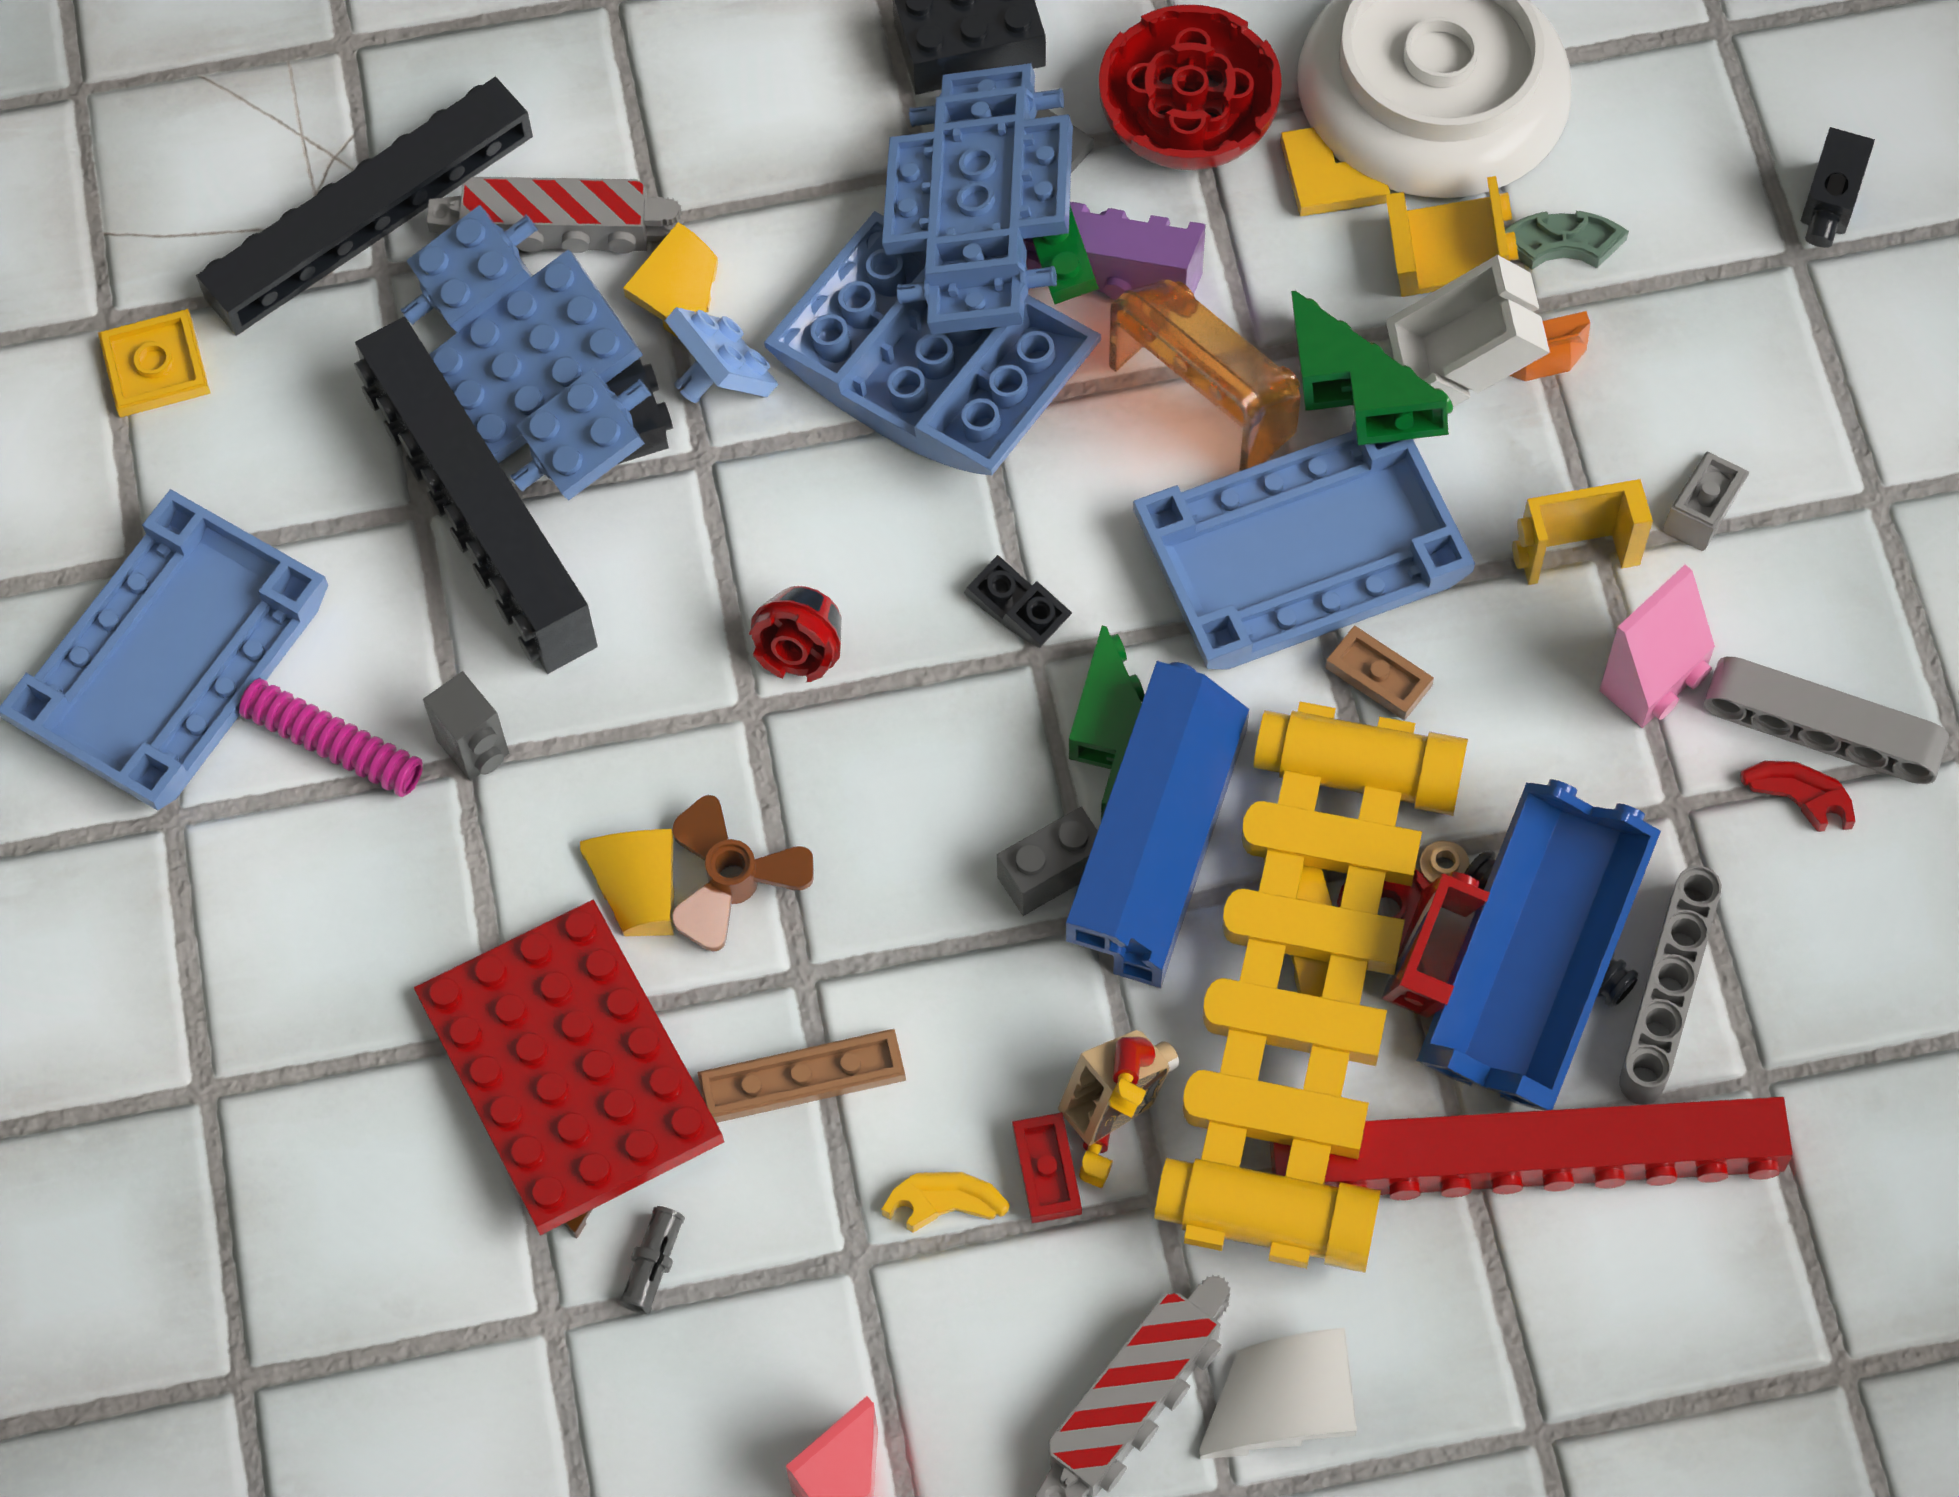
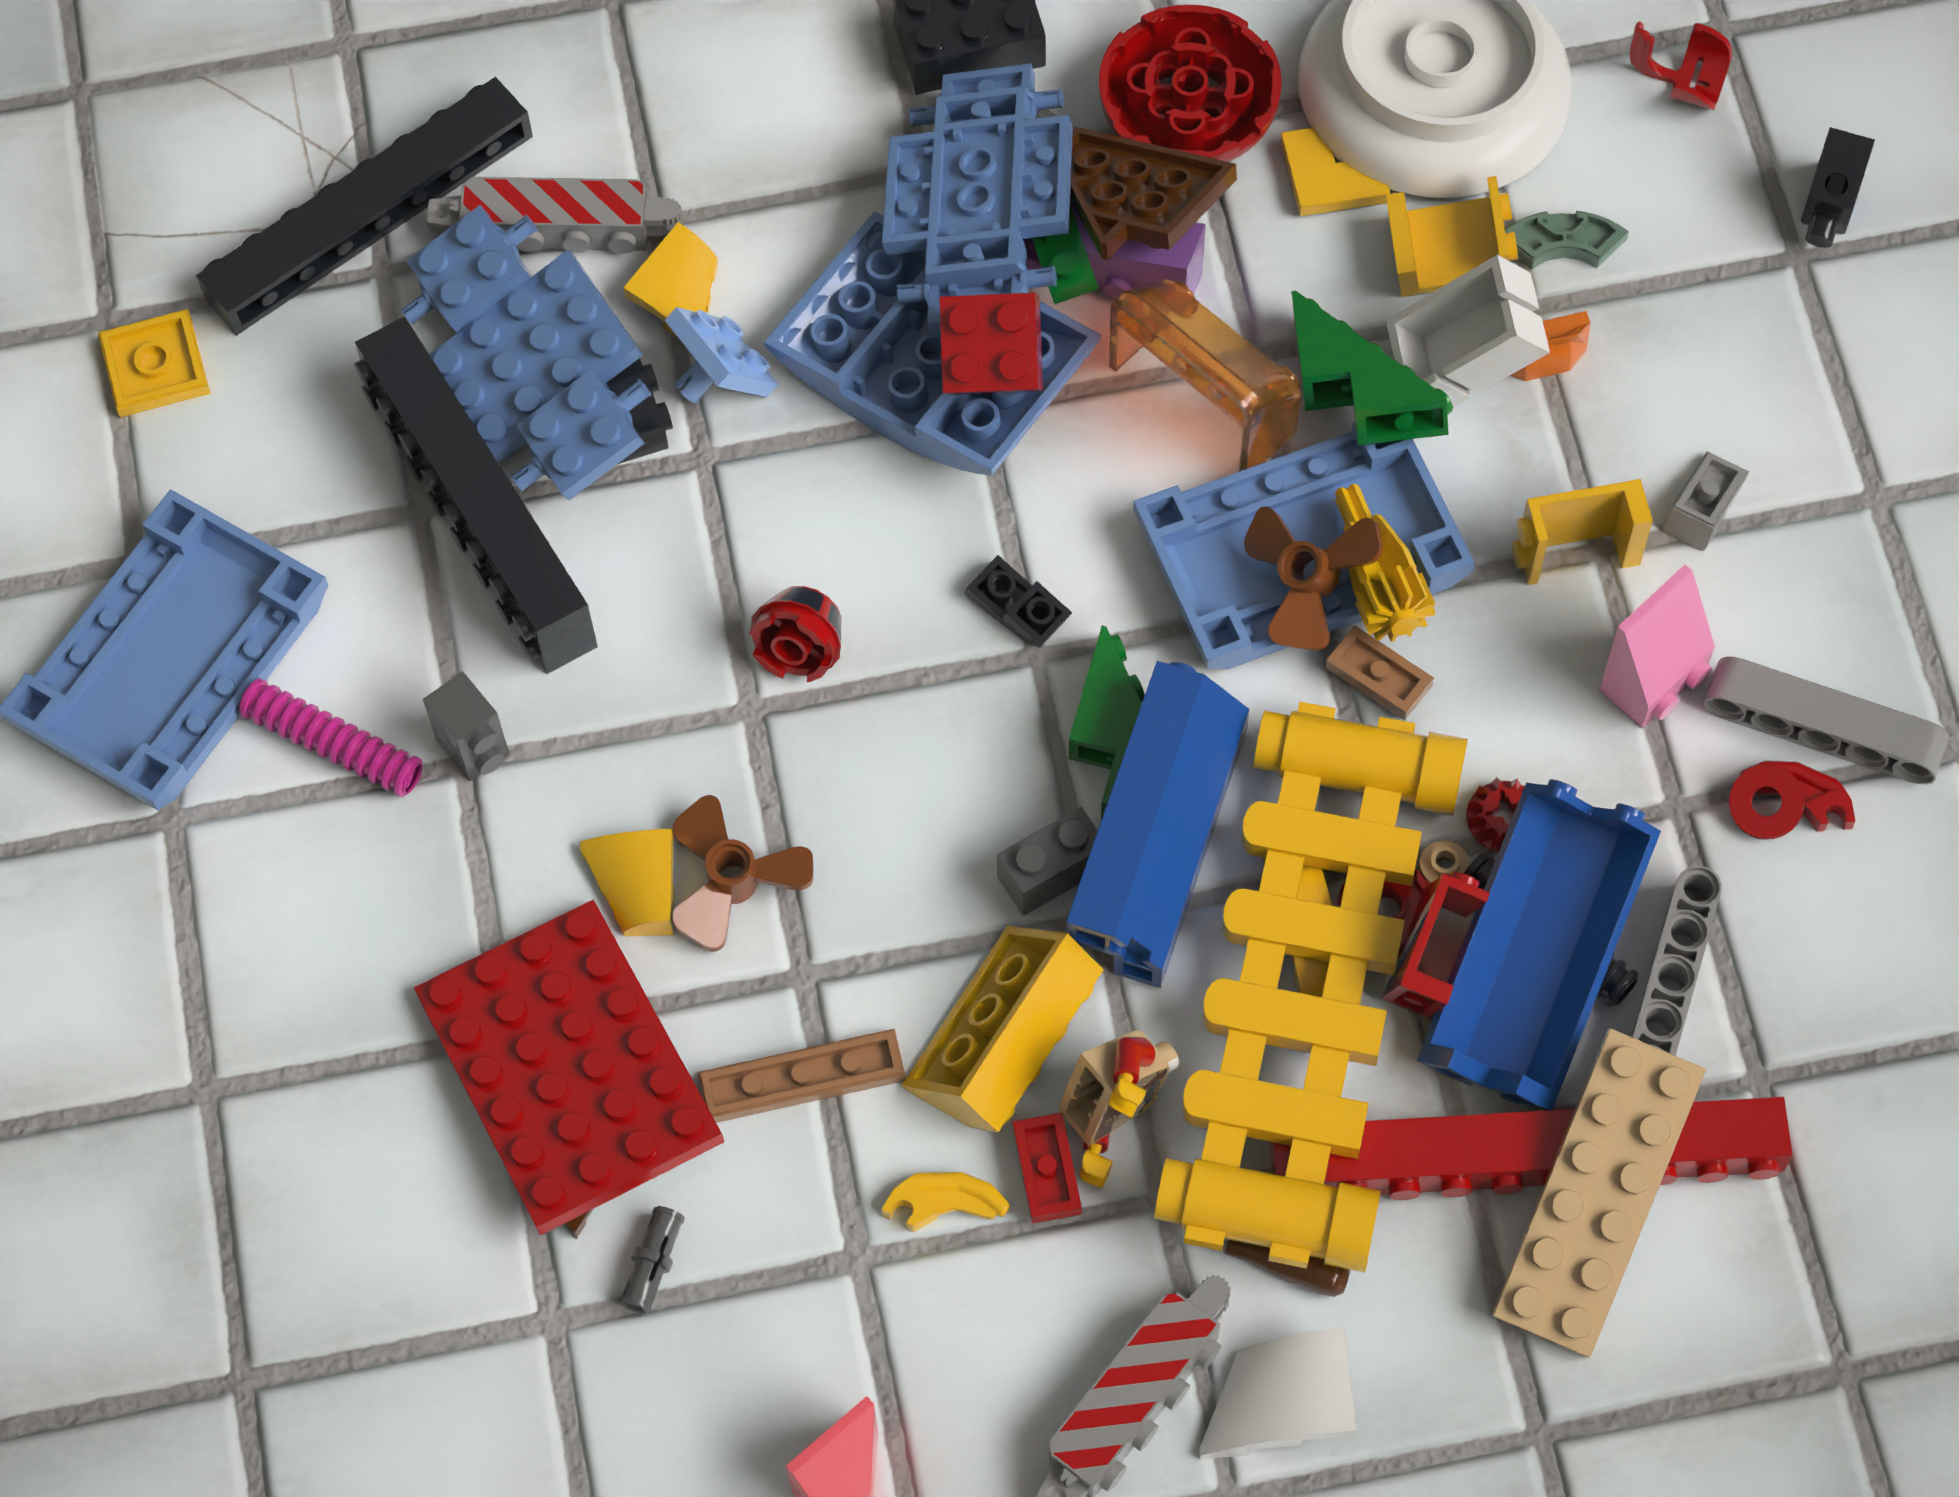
(991, 343): none -> red brick
(1004, 1026): none -> yellow slope
(1141, 190): none -> reddish brown wing
(1301, 616): none -> dark orange piece
(1316, 1278): none -> reddish brown piece
(1390, 591): none -> yellow piece
(1484, 804): none -> red gear
(1598, 1193): none -> tan plate
(1704, 46): none -> red helmet
(1766, 826): none -> red piece

